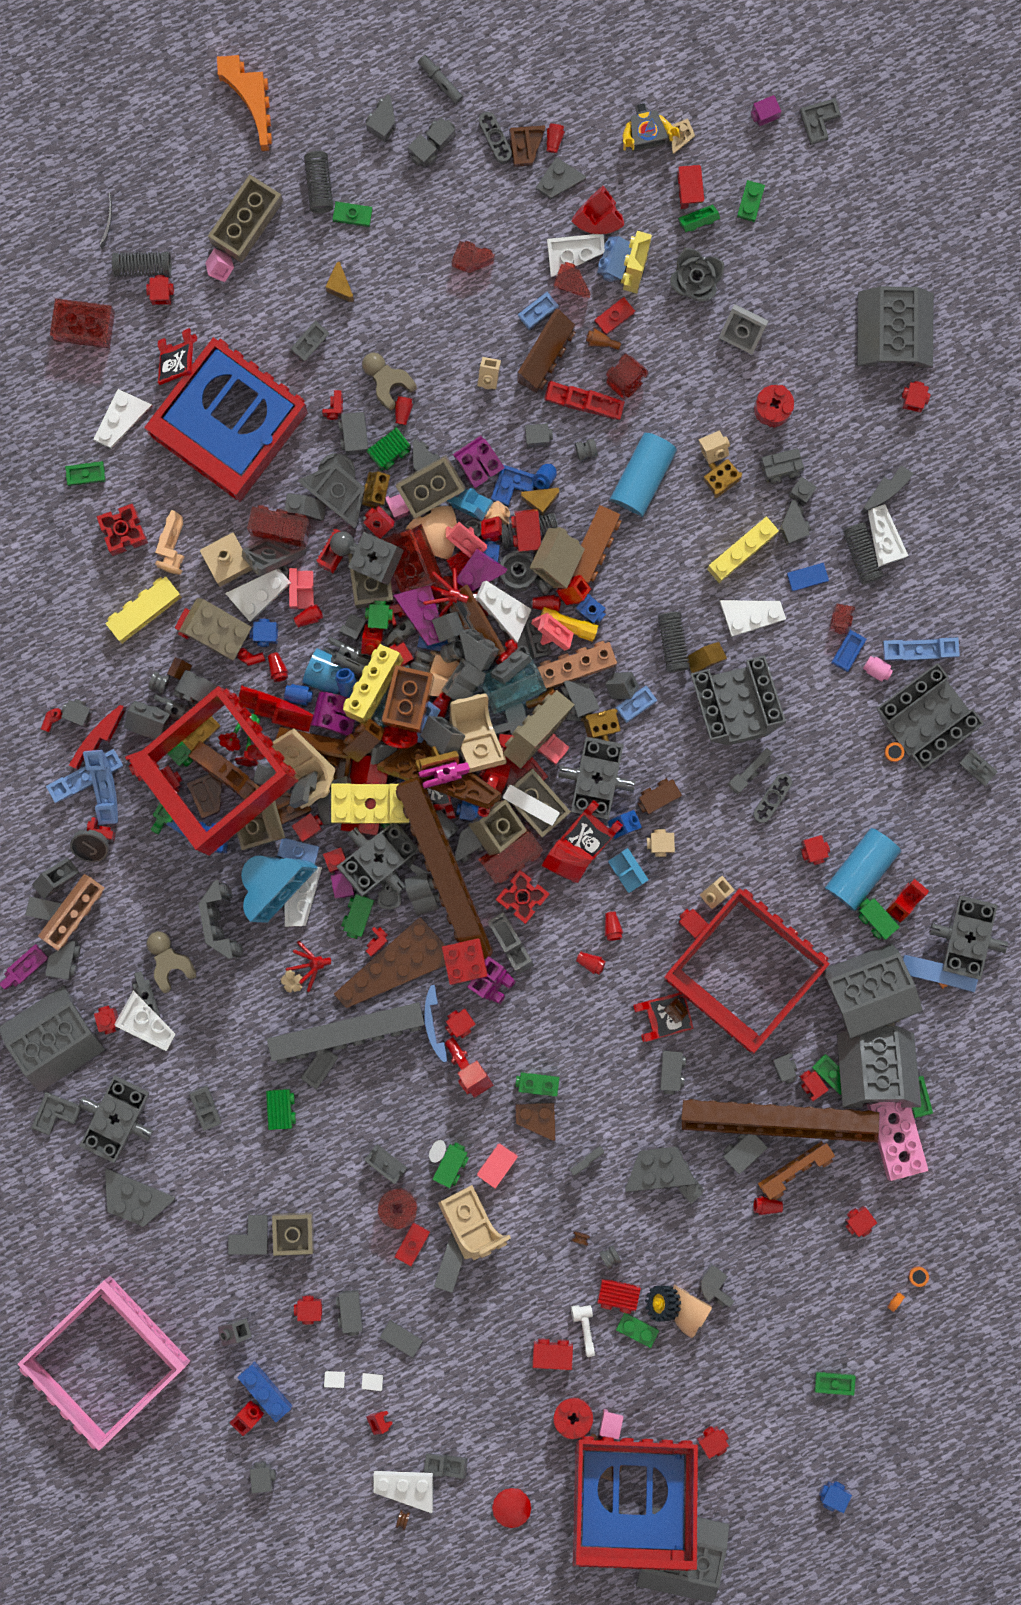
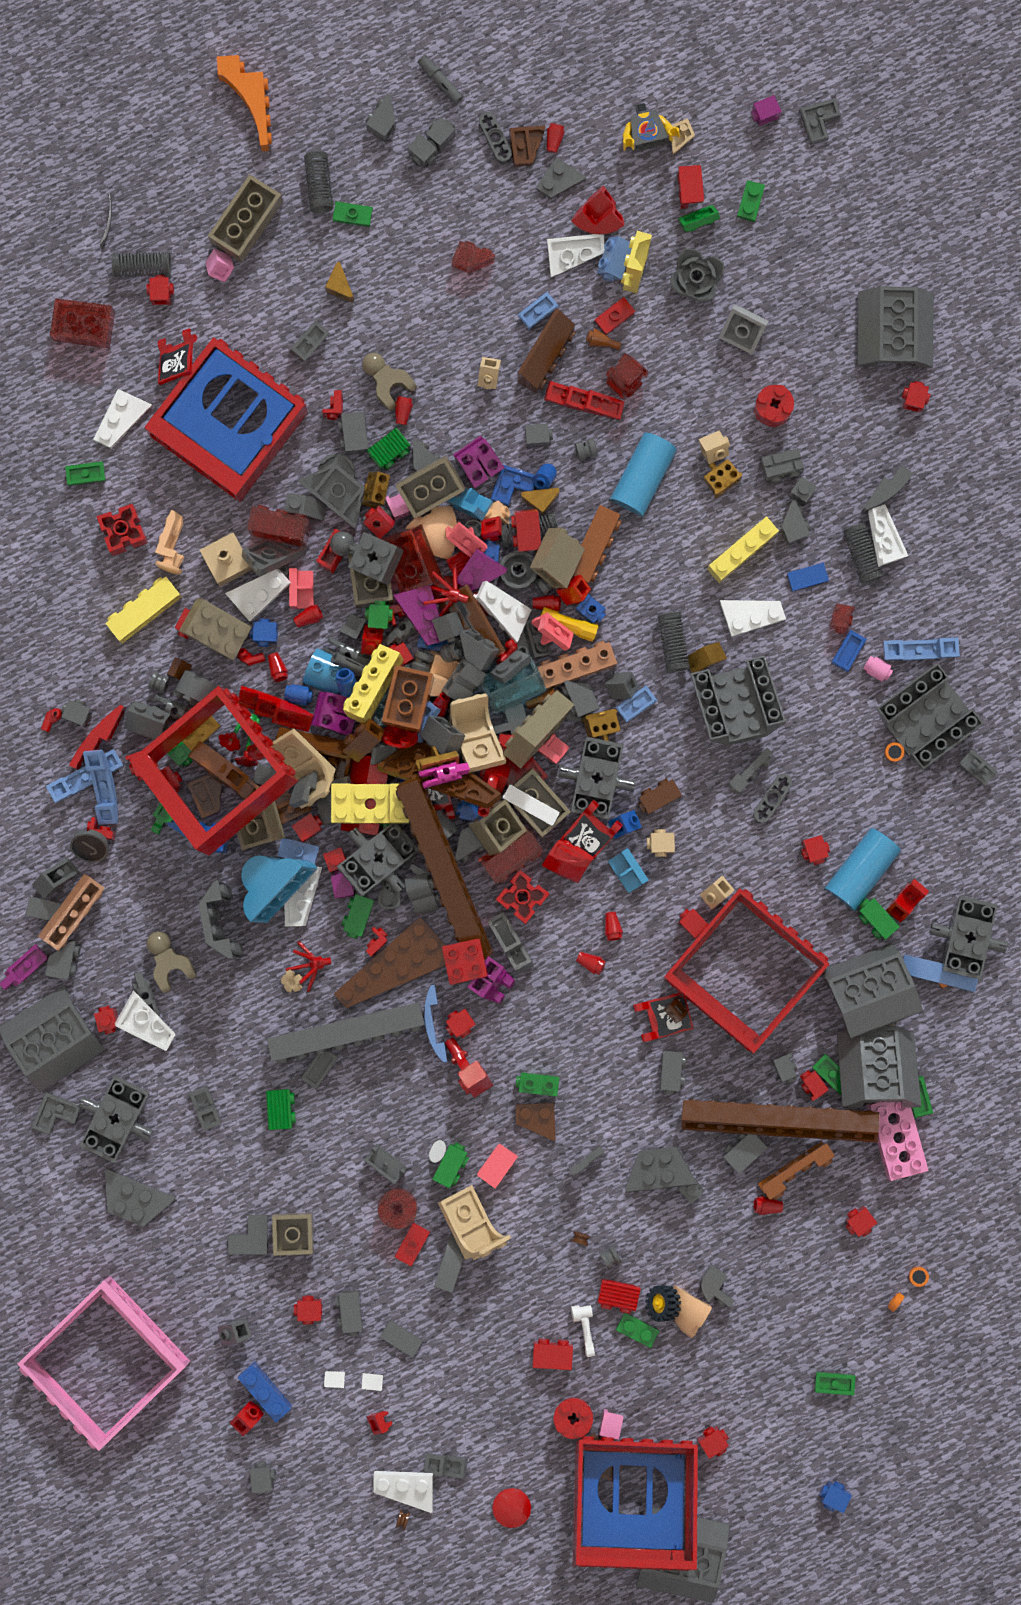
(571, 280): clear red slope -> none

